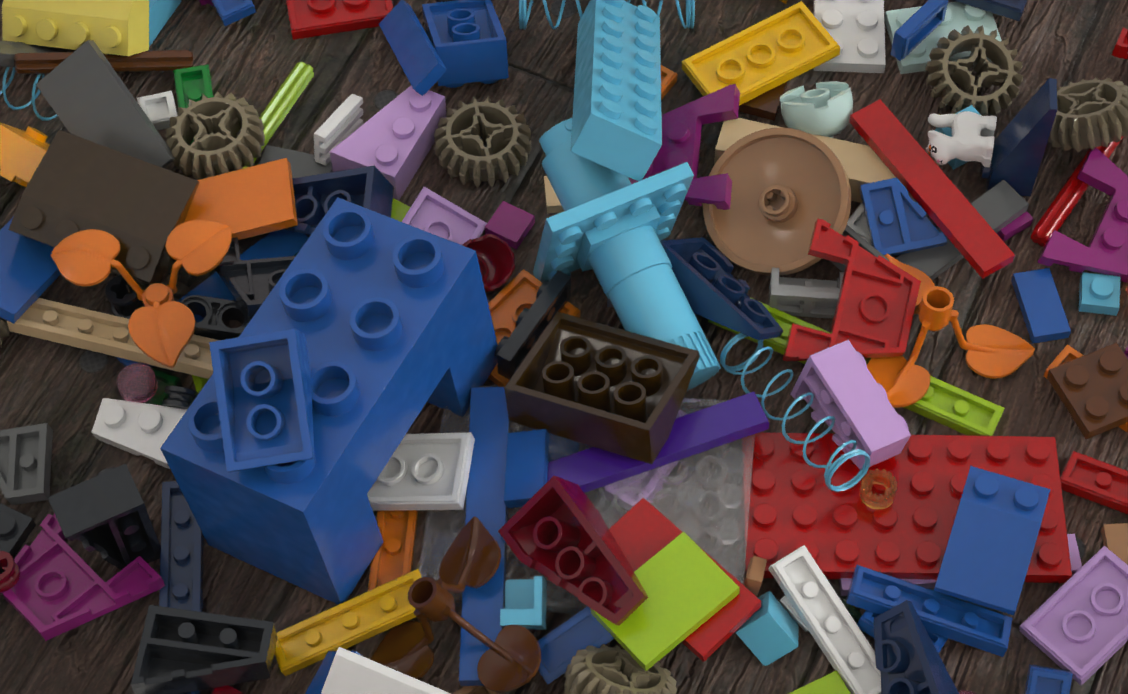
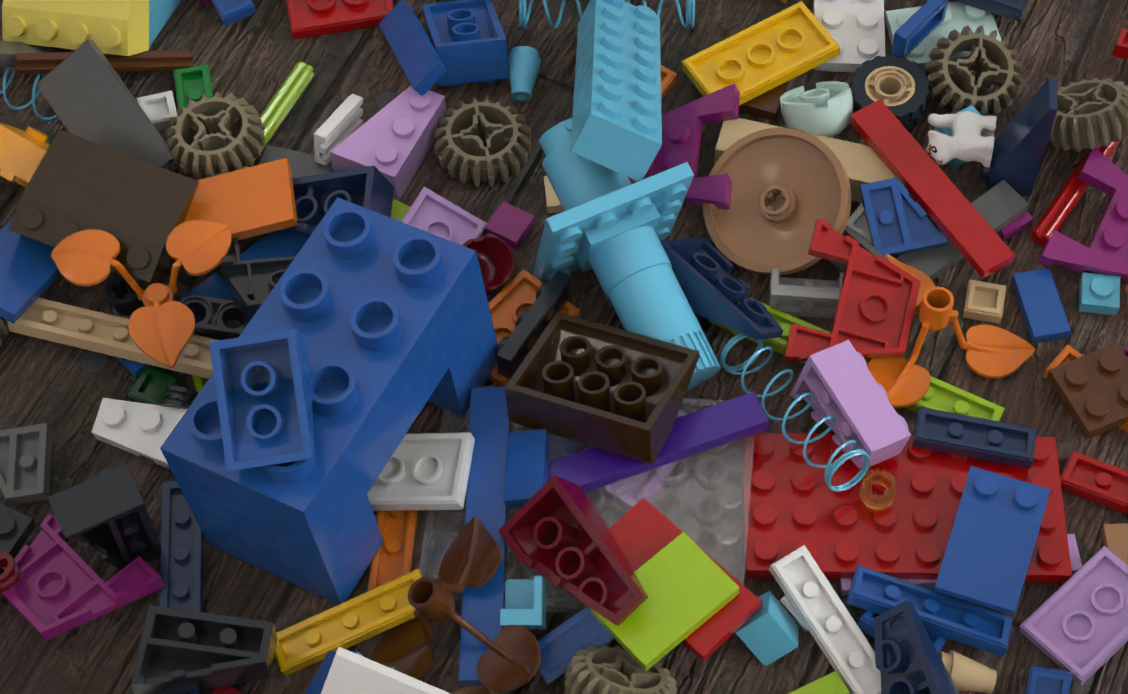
(137, 383): clear pink tile -> none
(523, 71): none -> medium azure cone
(755, 574): medium nougat tile -> none
(897, 83): none -> black wheel
(968, 674): none -> tan cone
(974, 437): none -> dark blue tile
(984, 301): none -> tan tile

